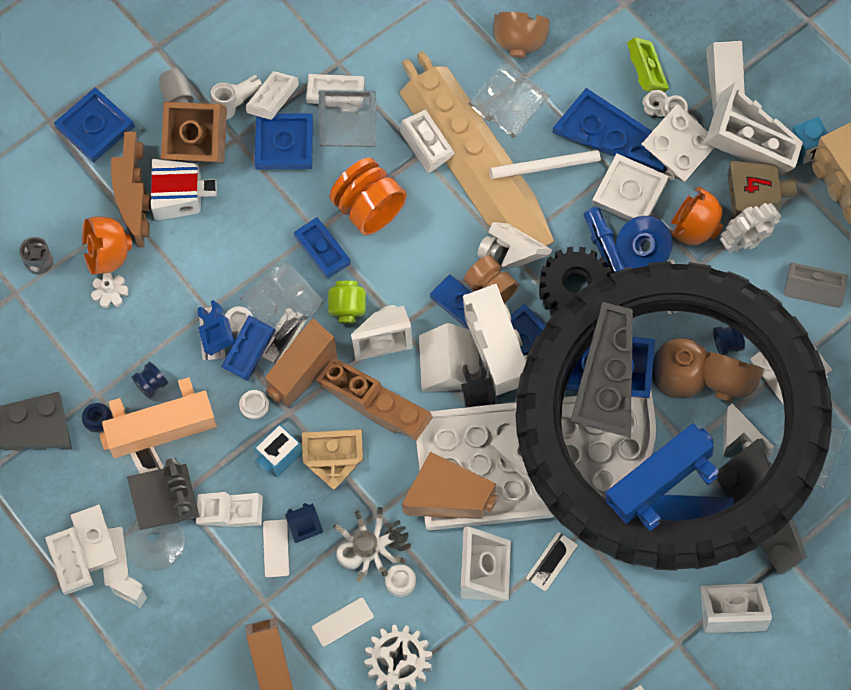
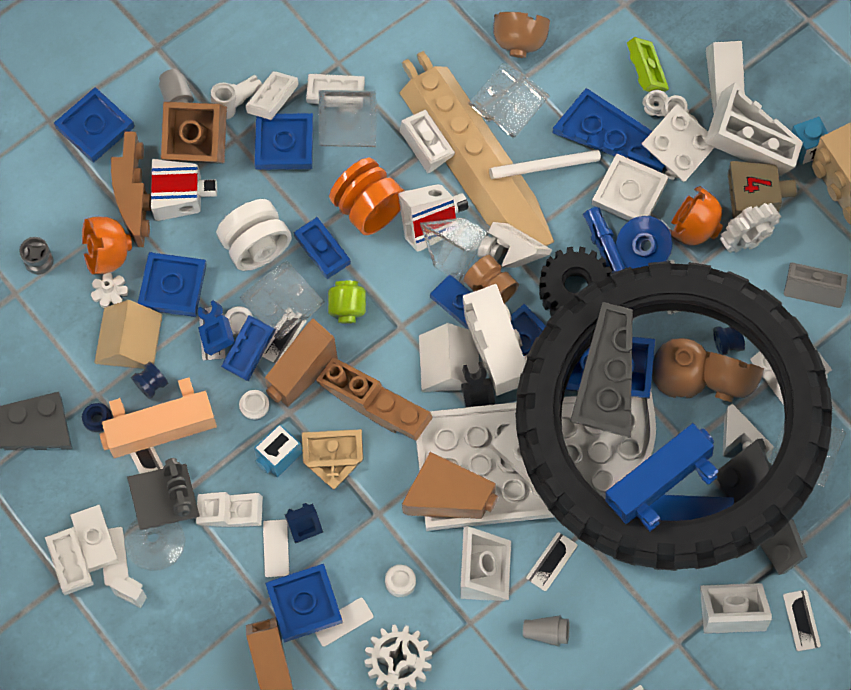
(128, 335): none -> tan slope
(172, 284): none -> blue plate
(253, 234): none -> white wheel
(304, 603): none -> blue plate
(366, 545): animal -> none
(382, 333): white slope -> none
(427, 205): none -> white torso
(453, 244): none -> clear slope
(548, 630): none -> light grey cone
(801, 620): none -> sticker

